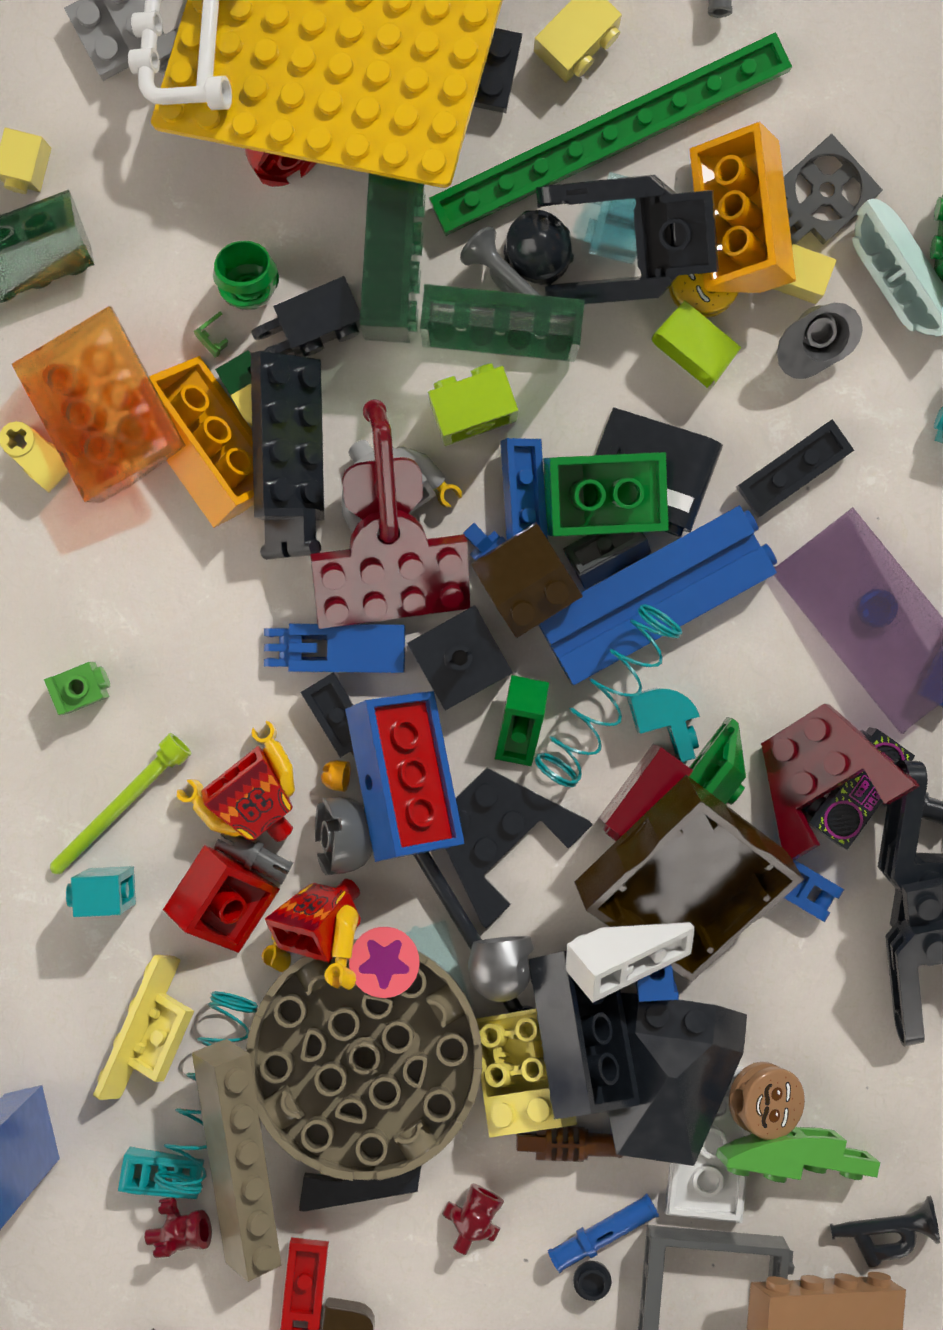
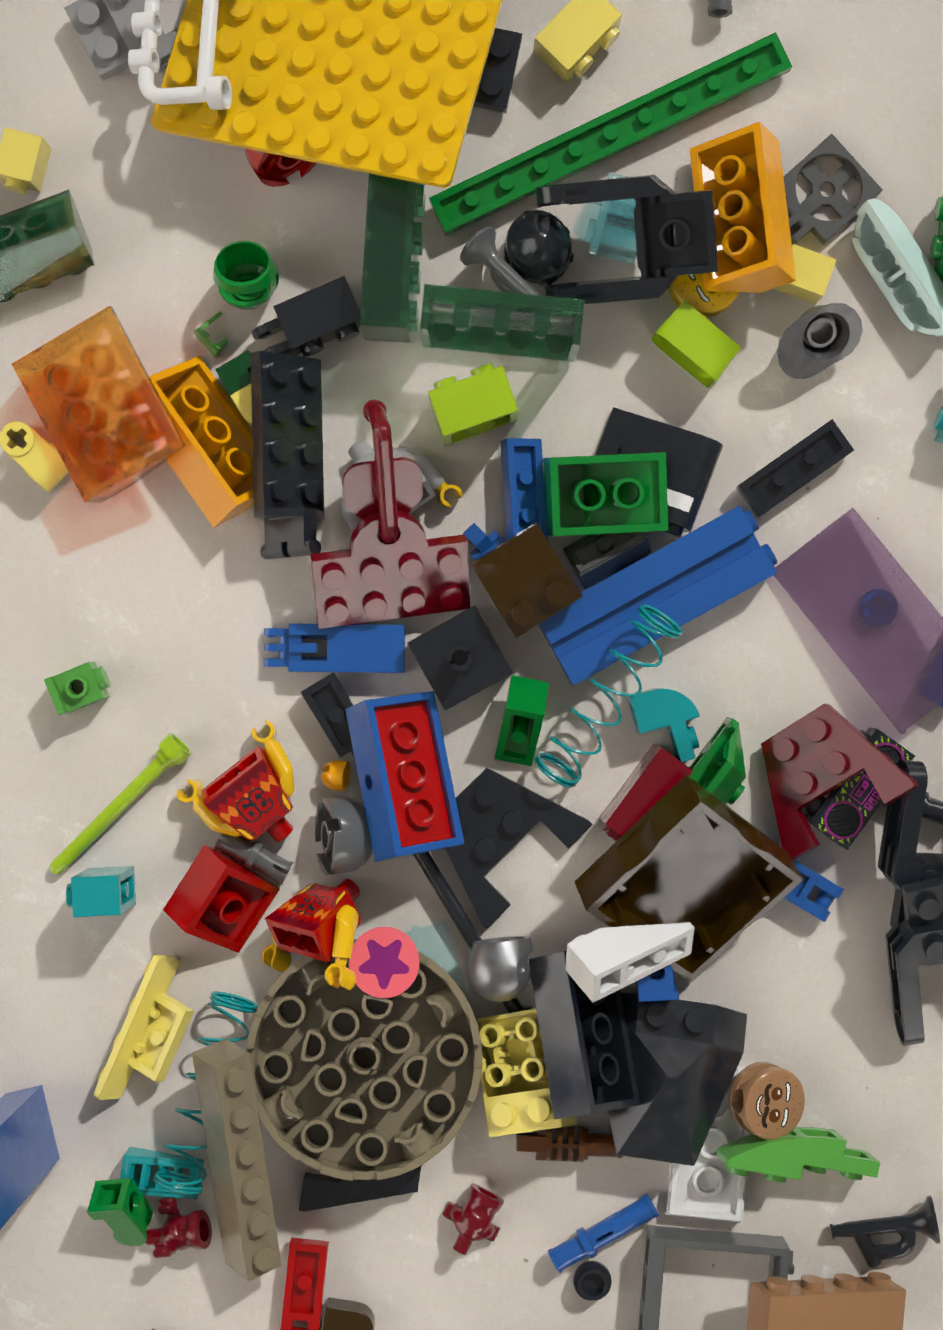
(122, 1208): none -> green leg

